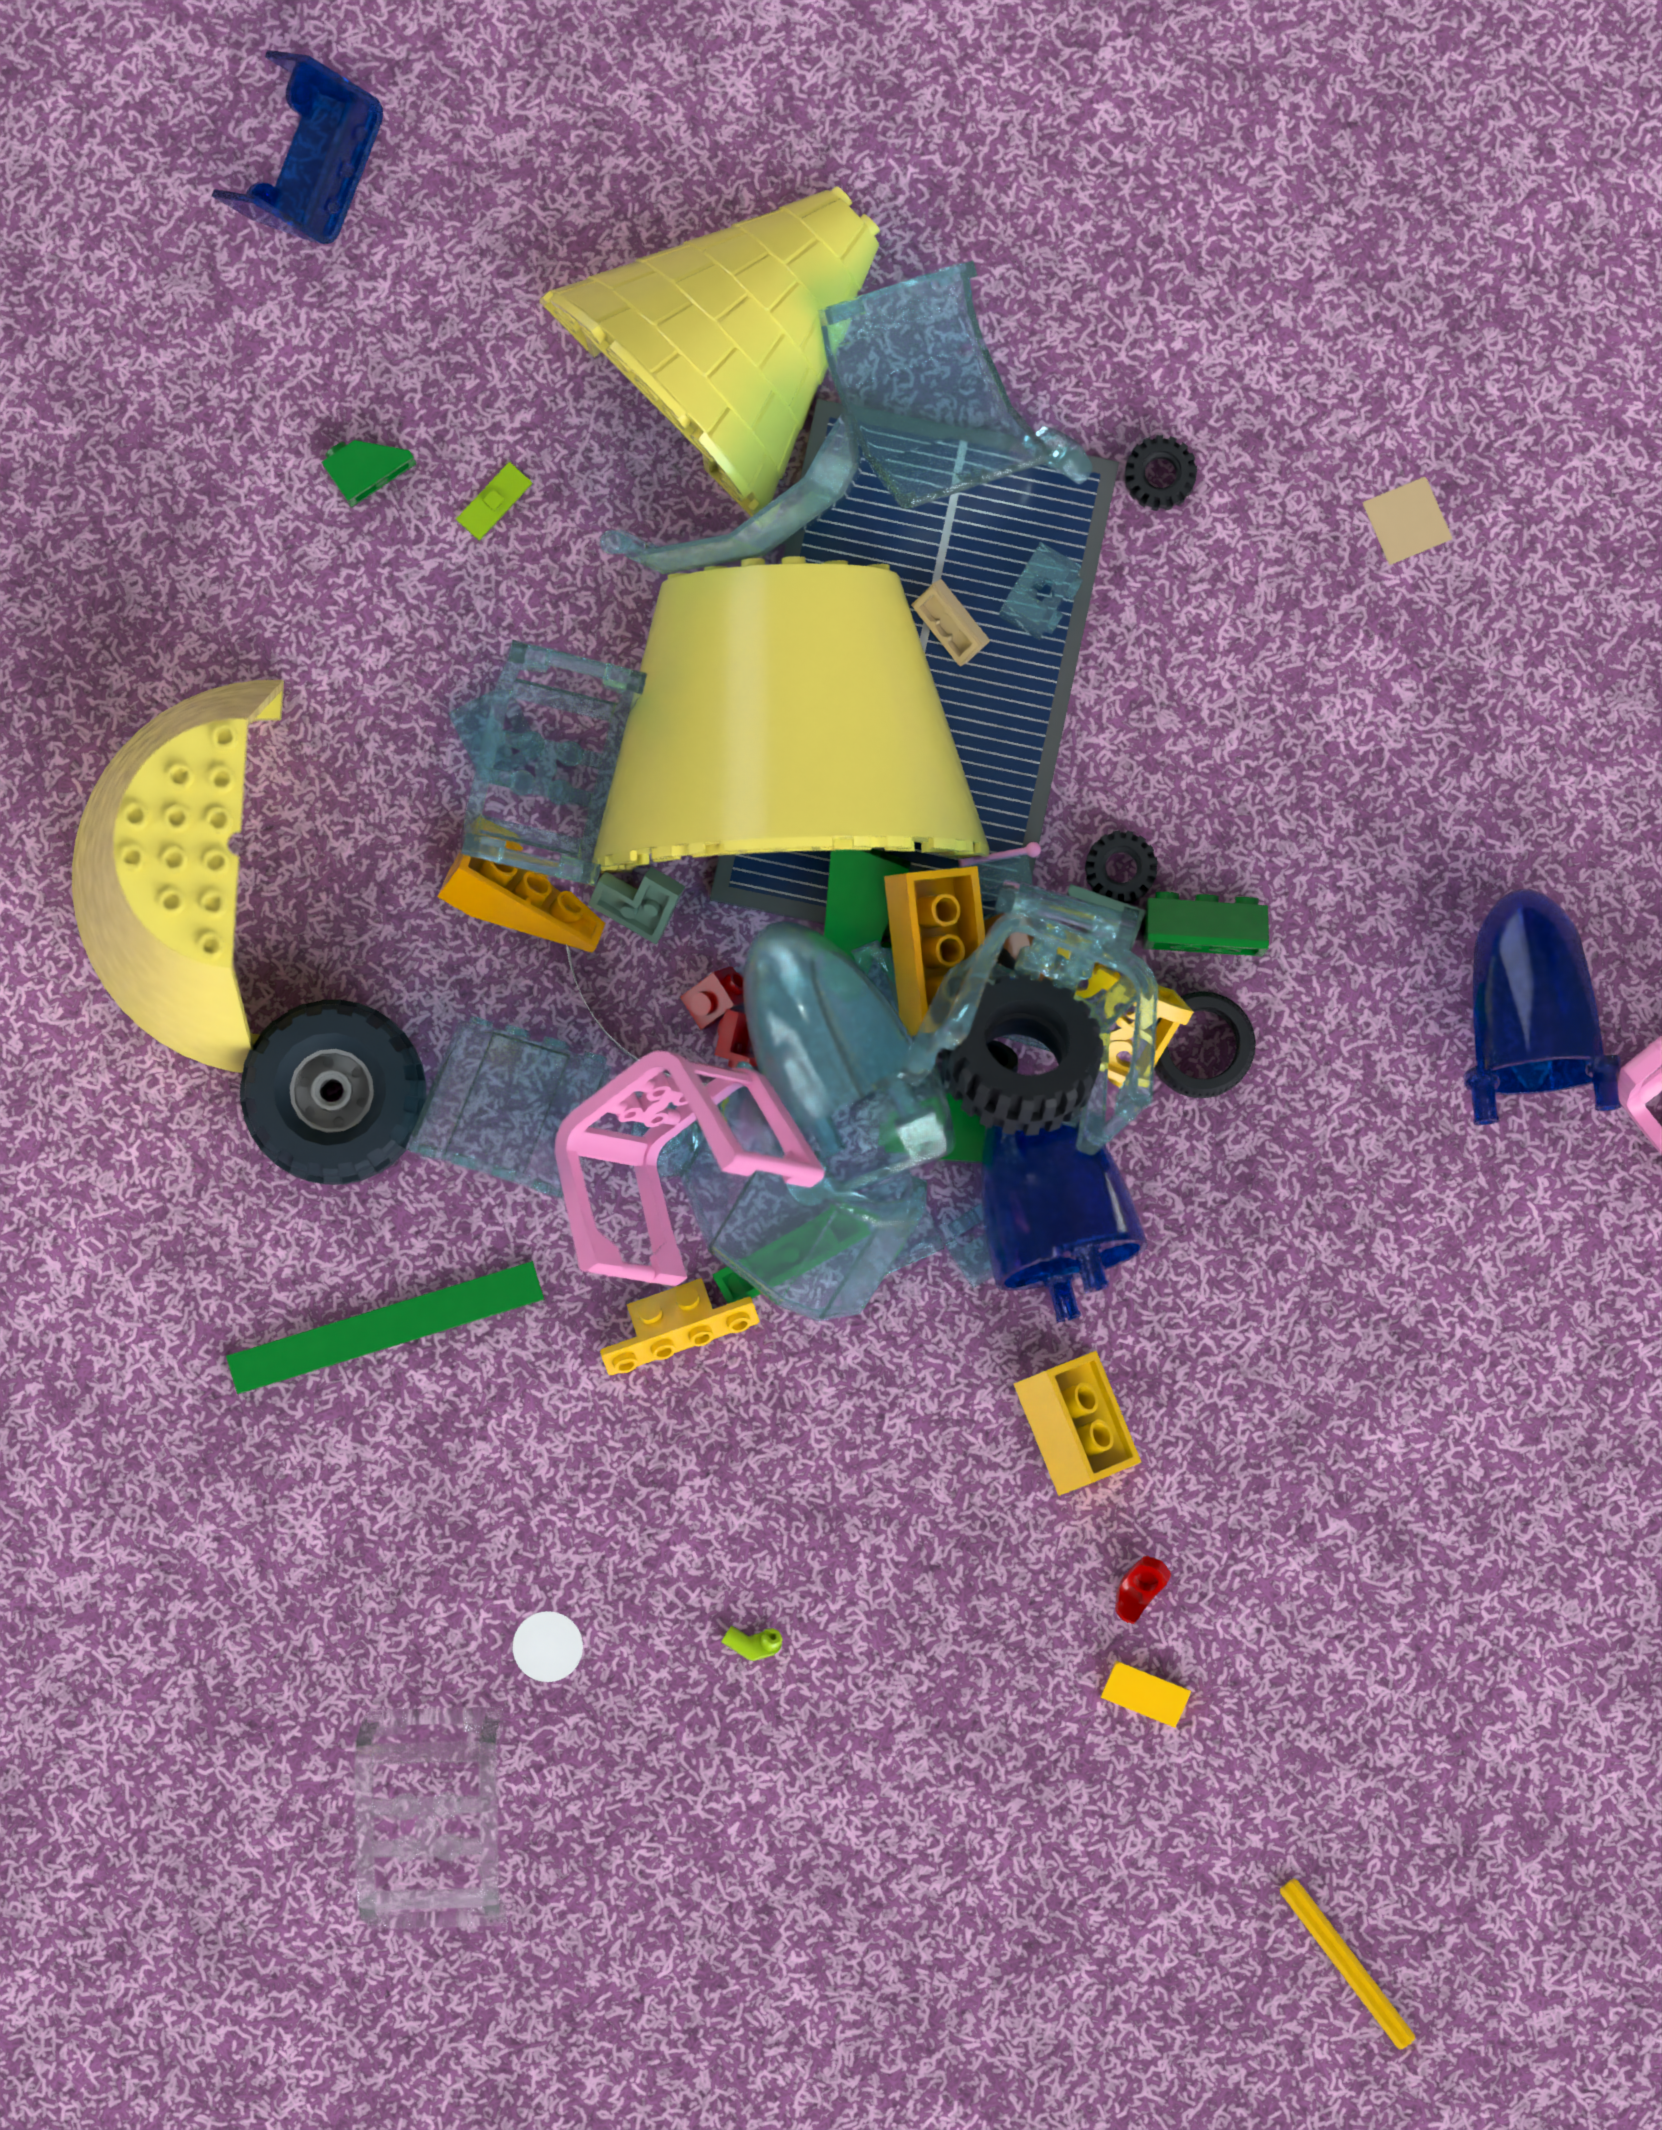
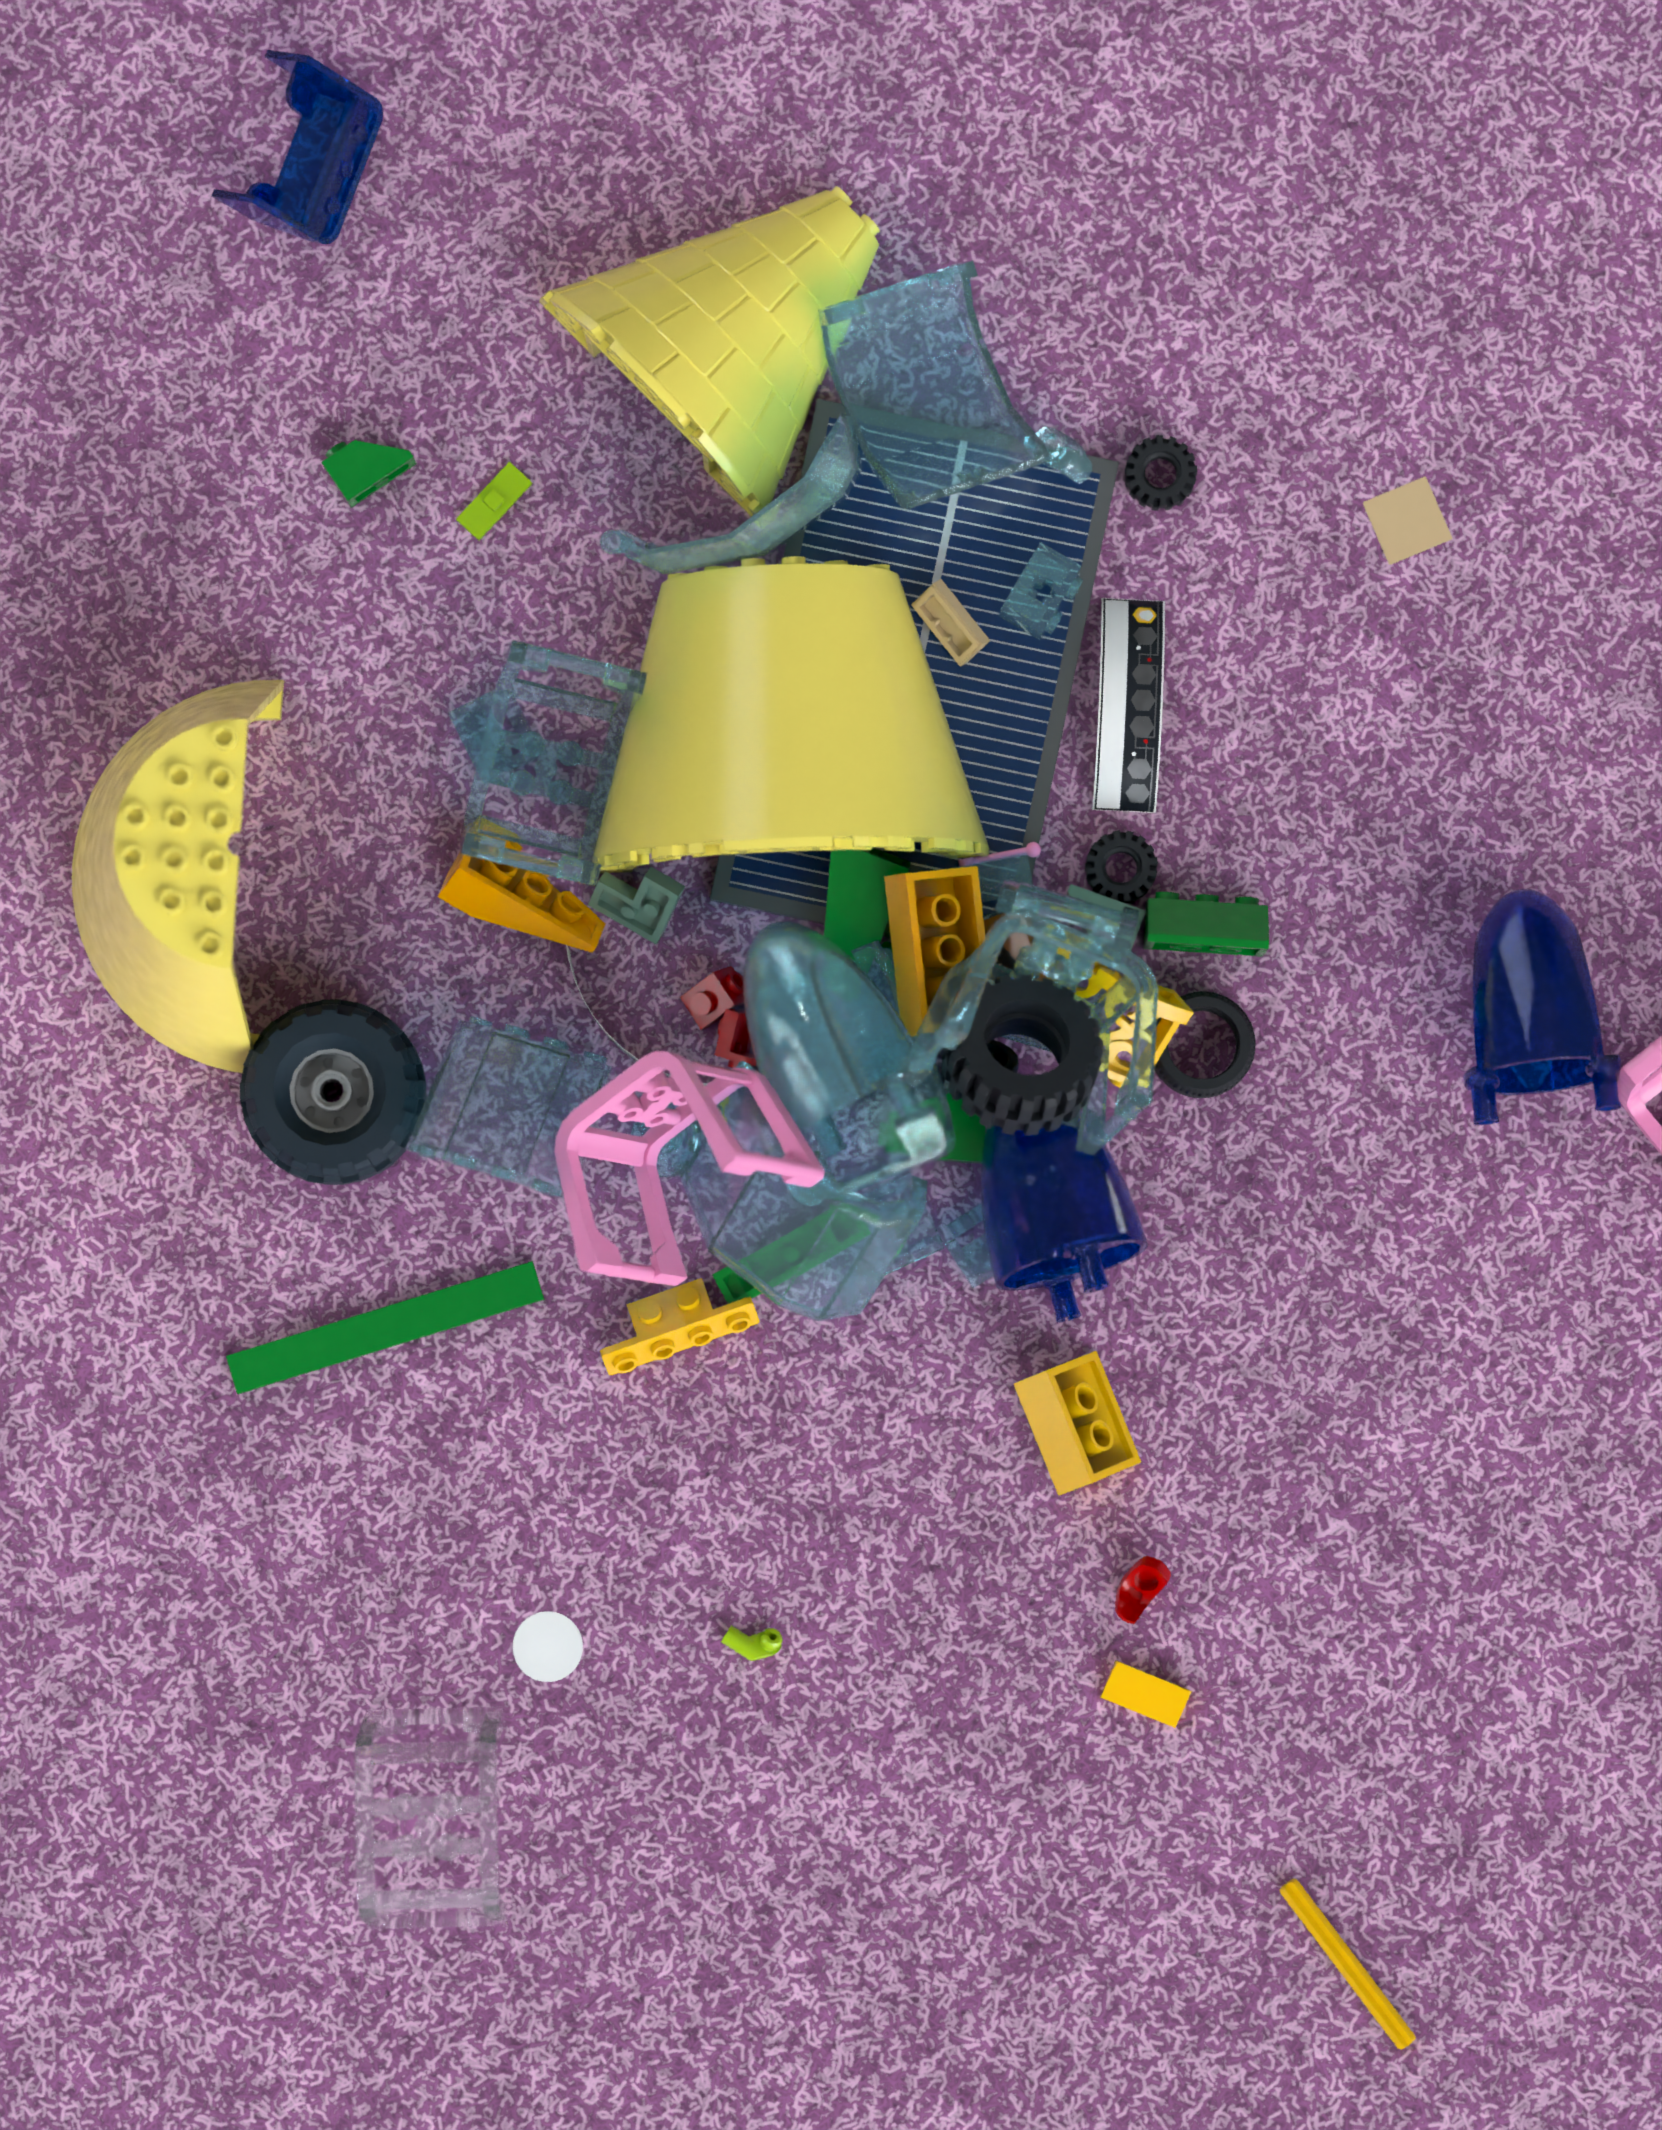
(1129, 705): none -> sticker

